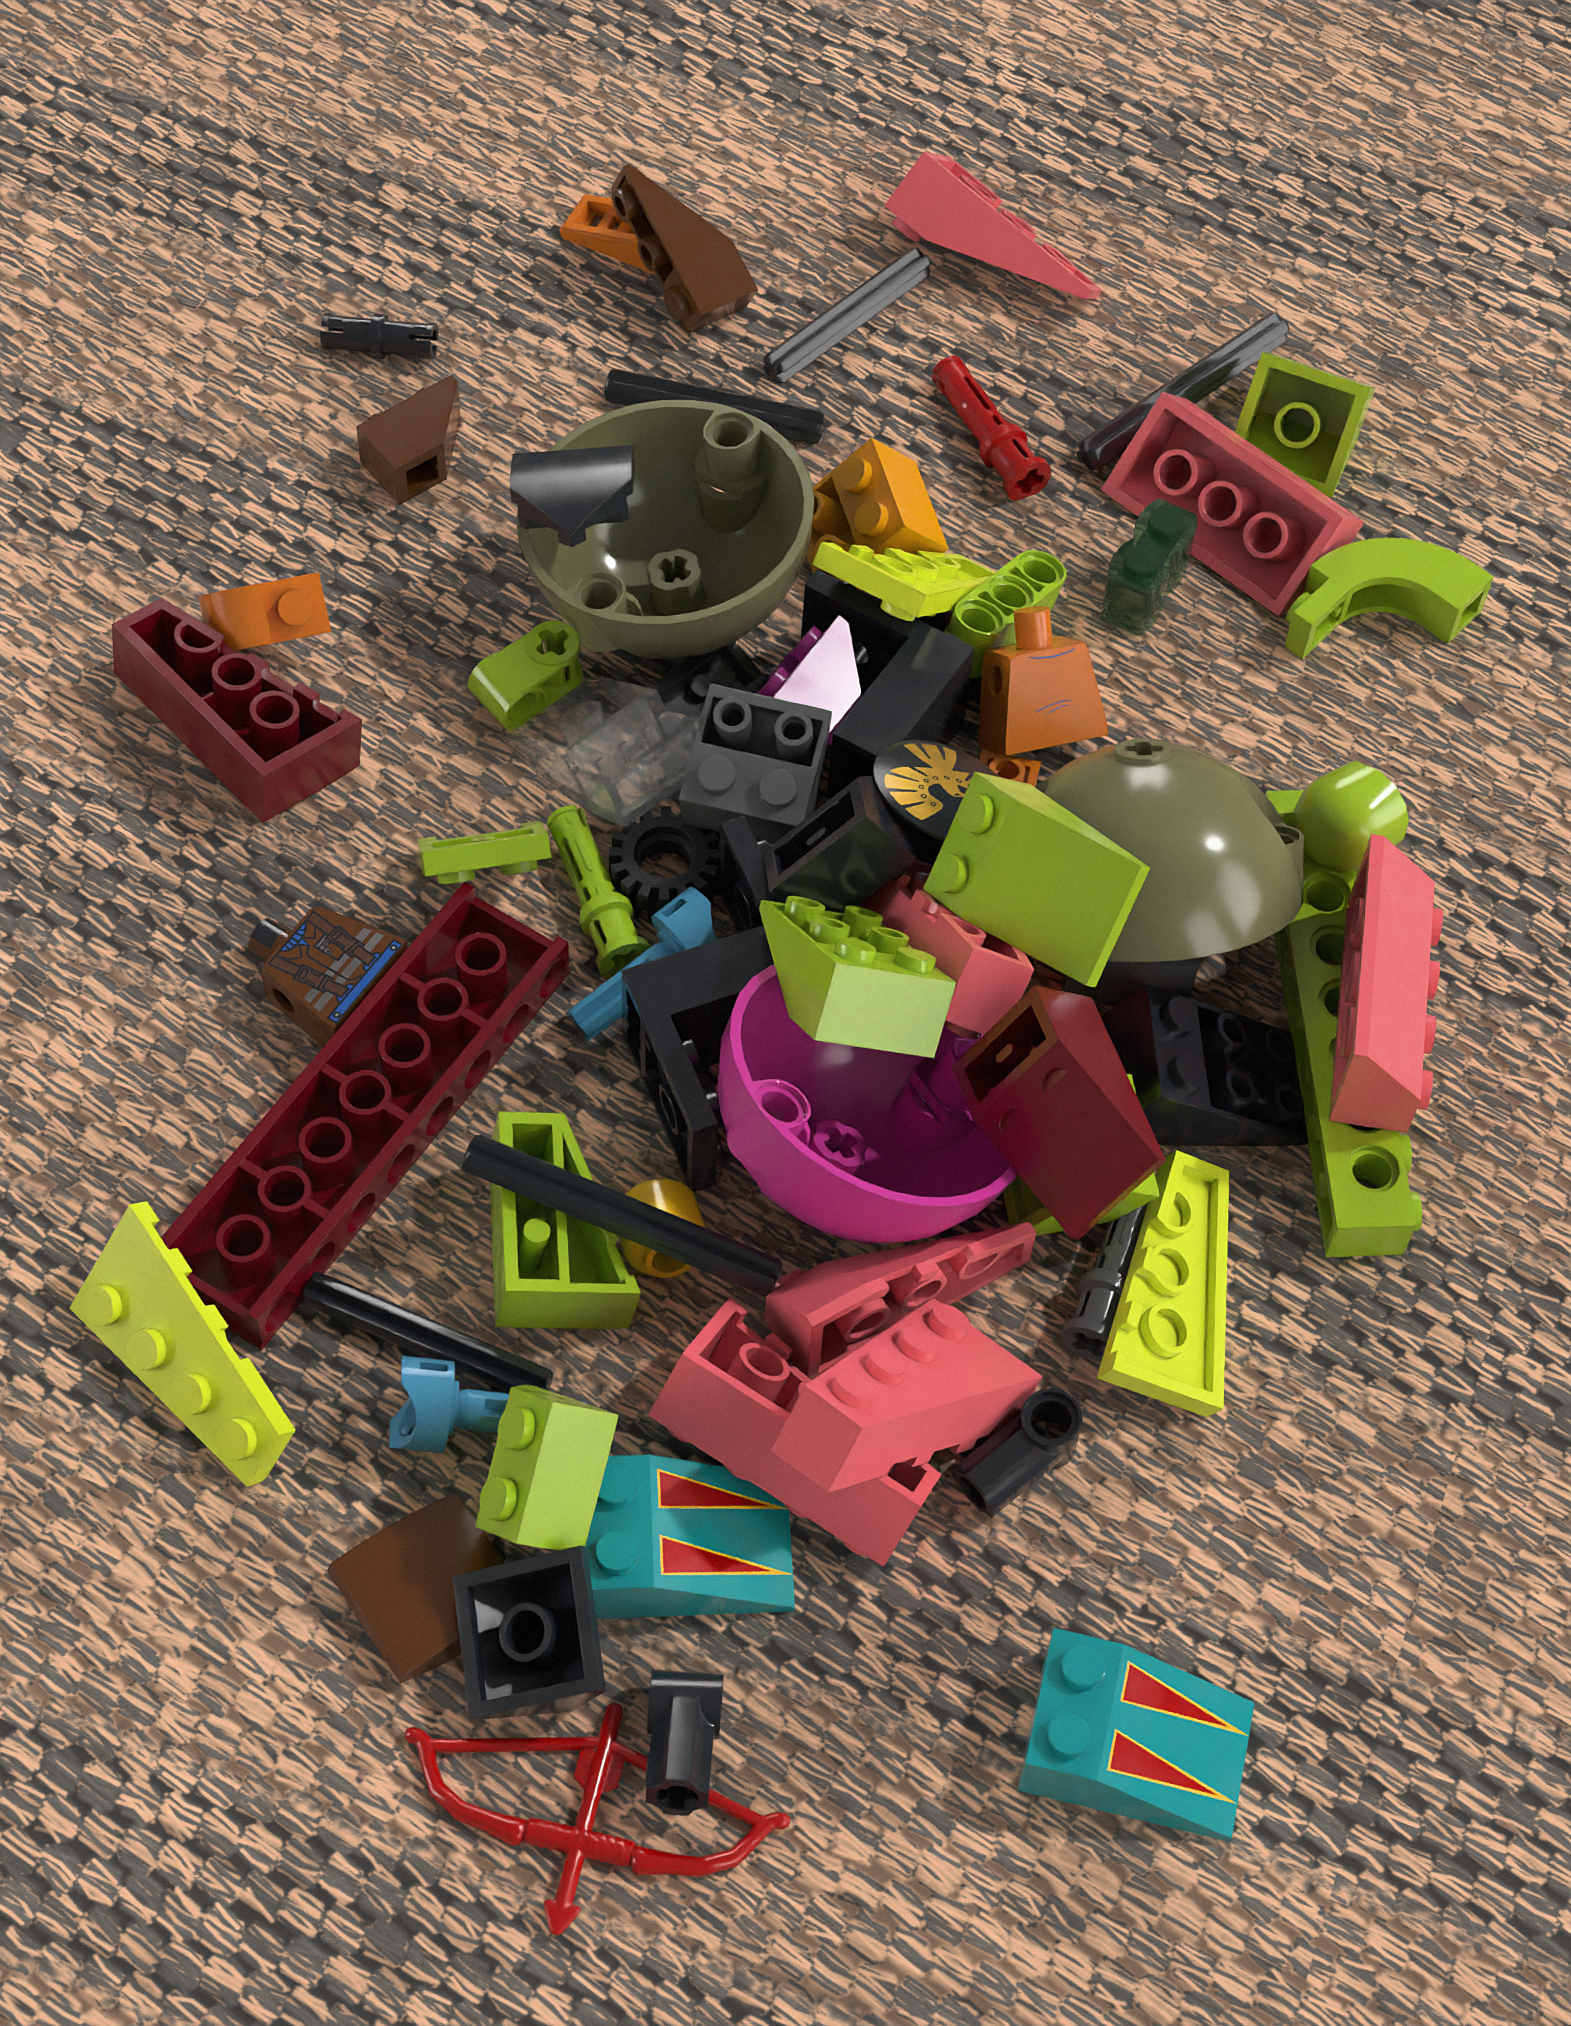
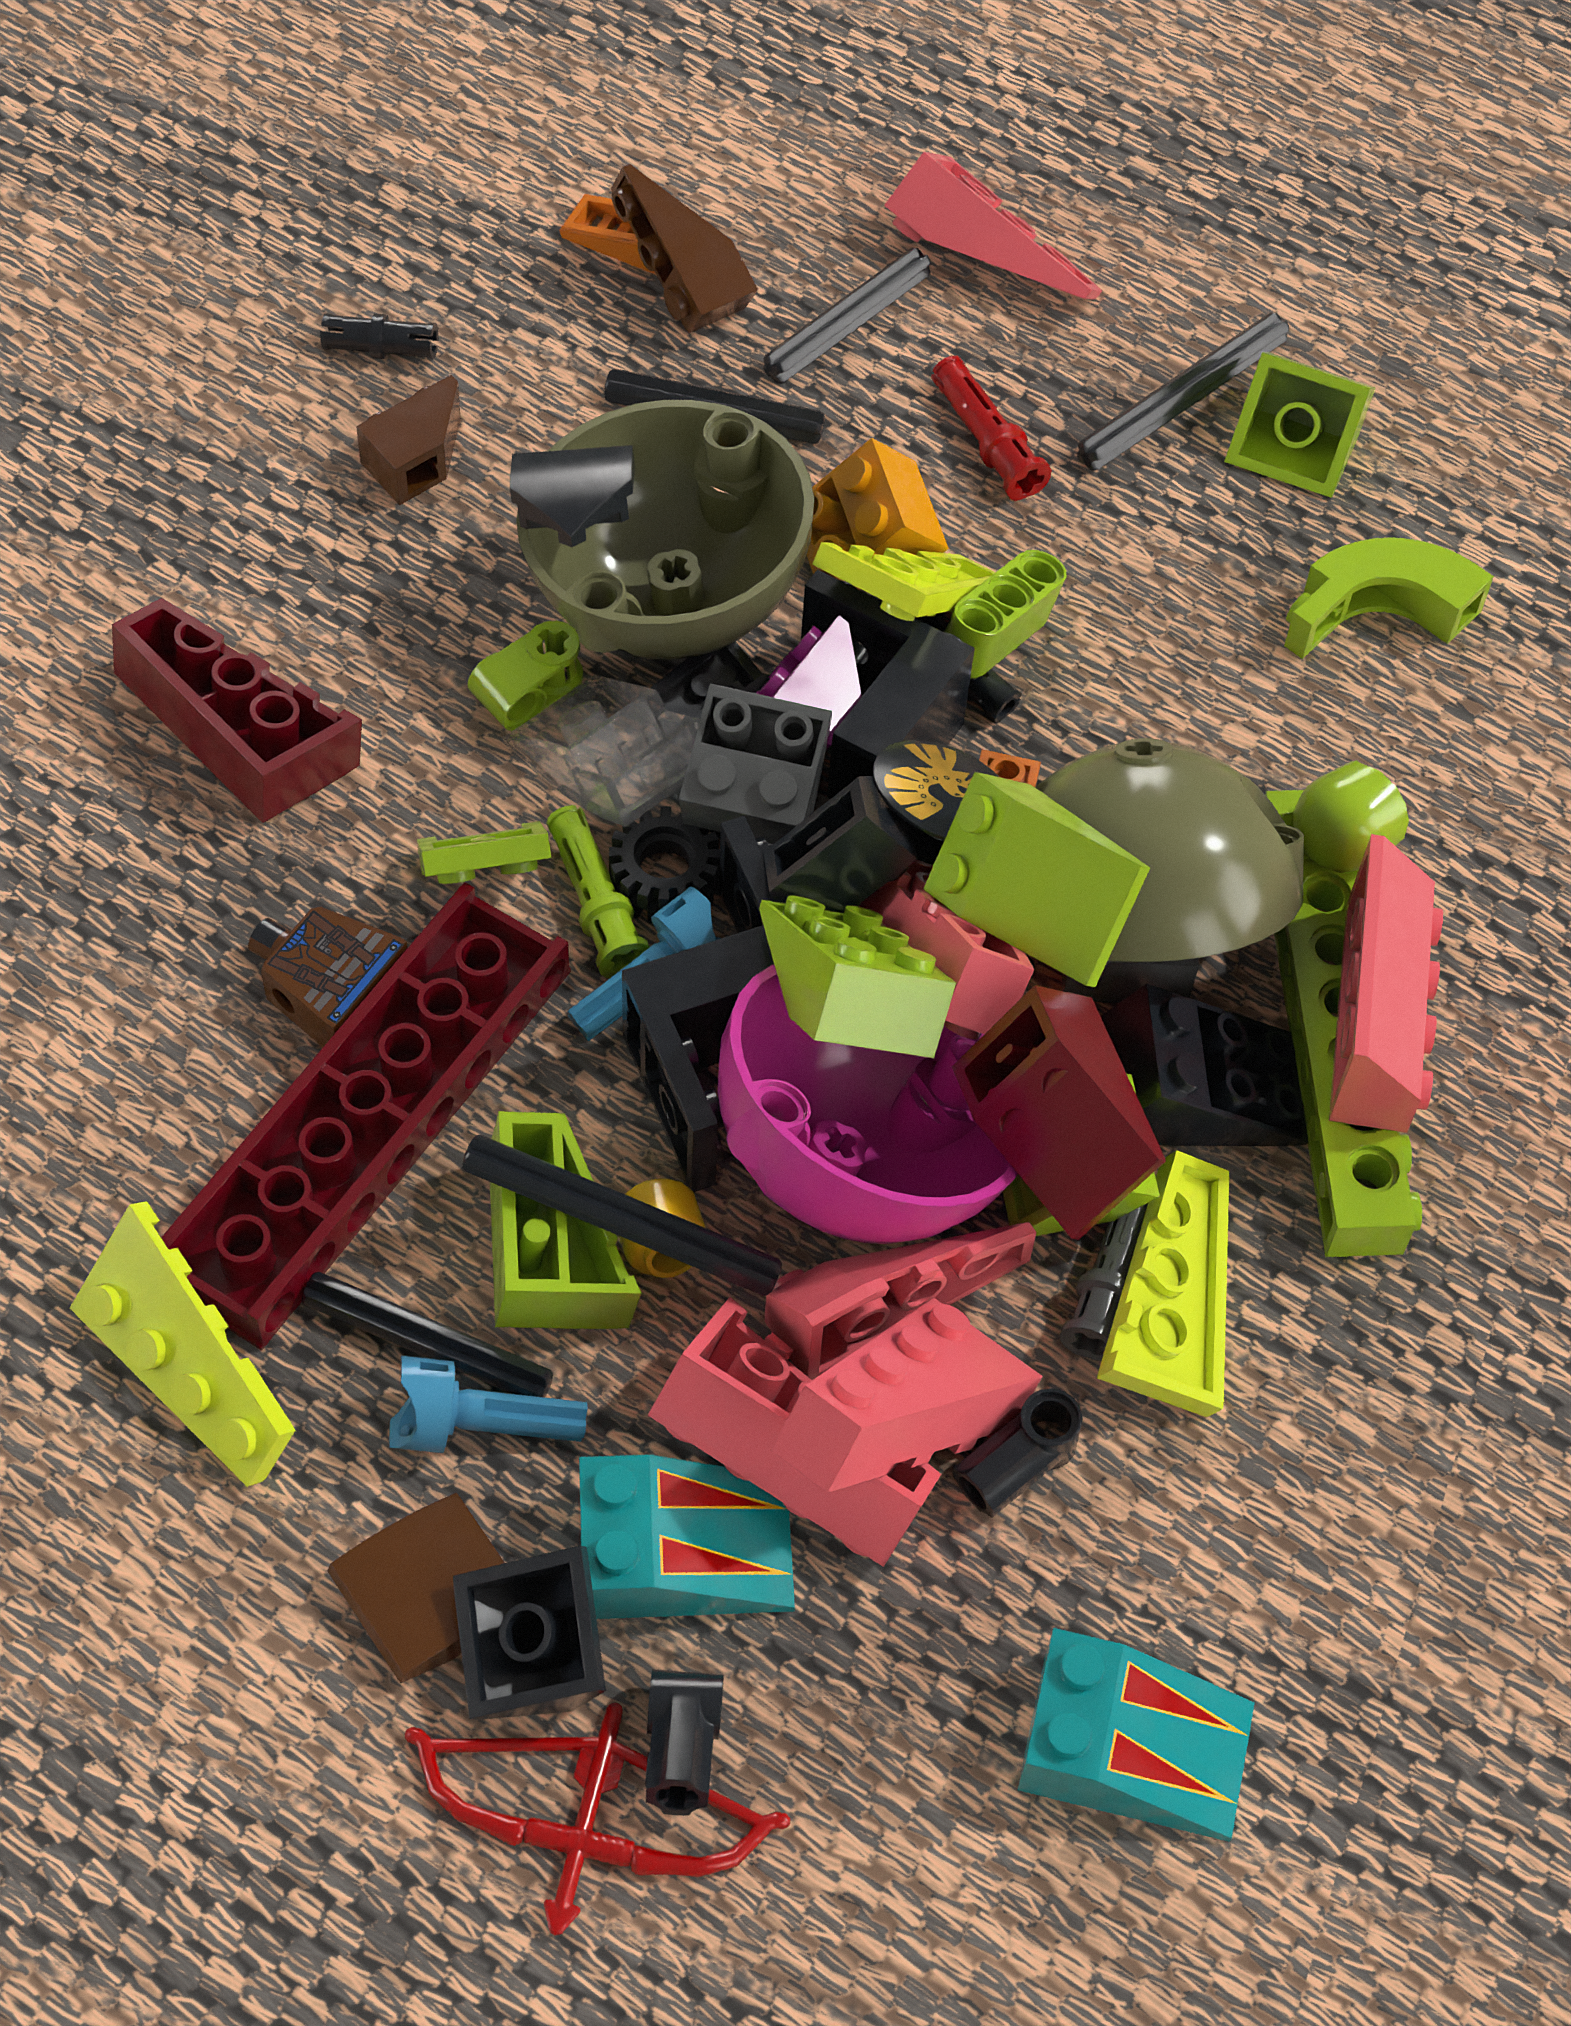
(267, 611): orange brick -> none
(546, 1469): lime slope -> none
(1038, 690): orange torso -> none
(1148, 567): clear green brick -> none
(1253, 514): coral slope -> none

